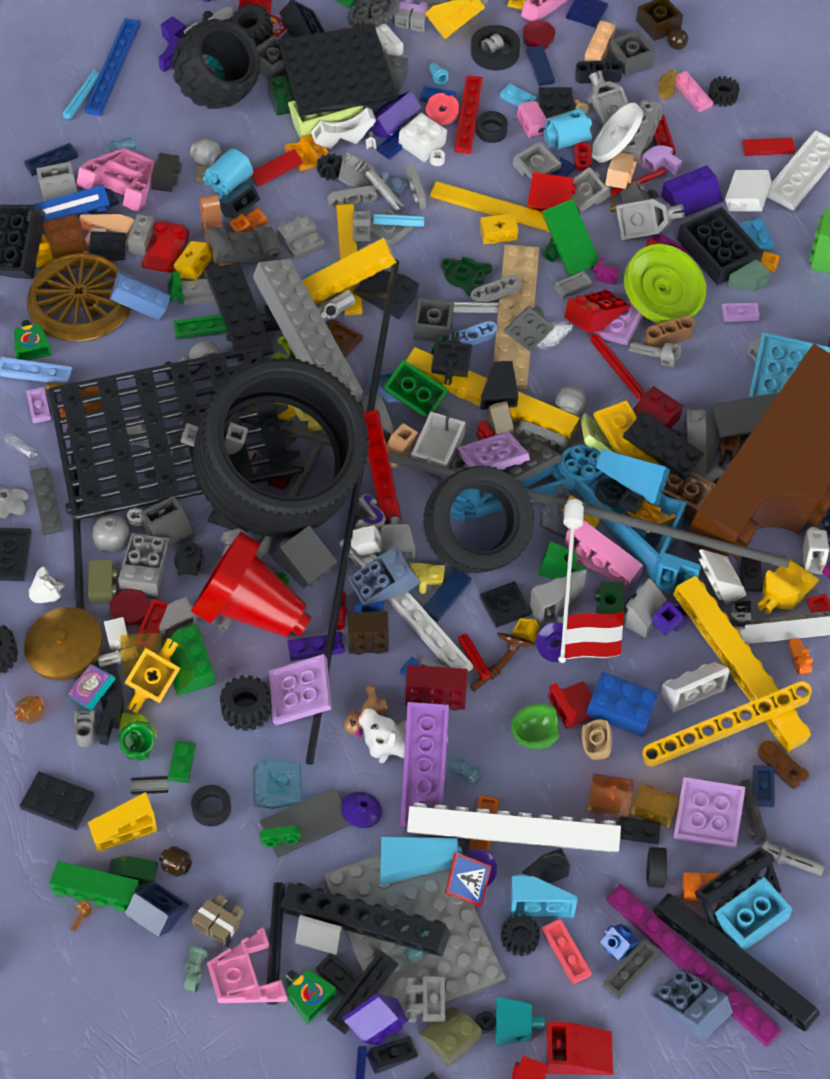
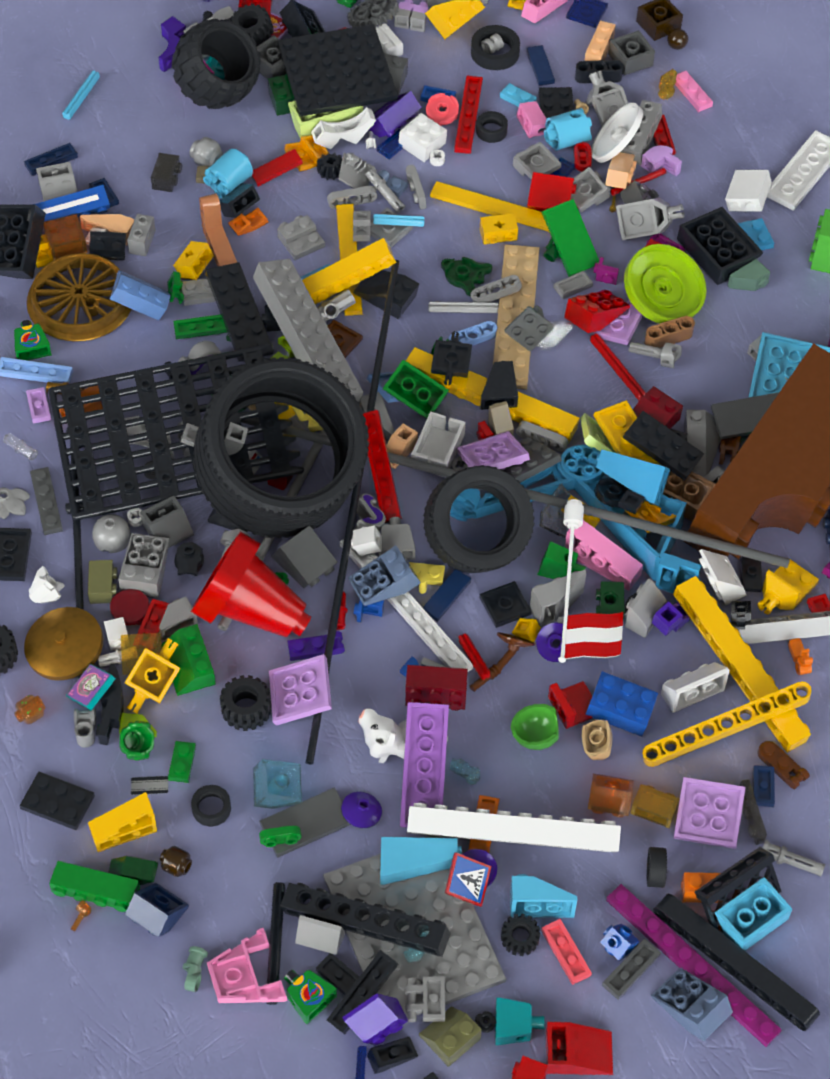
(112, 67): blue tile -> none
(122, 173): bright pink wedge -> none
(128, 143): clear light blue arm -> none
(165, 246): red slope -> none
(216, 921): dark tan hips -> none
(244, 246): dark grey piece -> none
(351, 722): medium nougat animal -> none
(368, 632): dark brown brick -> none
(433, 319): dark grey brick -> none
(439, 75): medium azure cone -> none
(538, 33): dark red tile -> none
(549, 867): black slope -> none
(571, 400): light grey hair -> none
(639, 830): black plate -> none
(693, 190): dark purple slope -> none
(721, 97): black tyre -> none
(740, 312): lavender plate -> none
(768, 146): red tile -> none
(770, 261): light orange tile -> none
(815, 541): white torso -> none

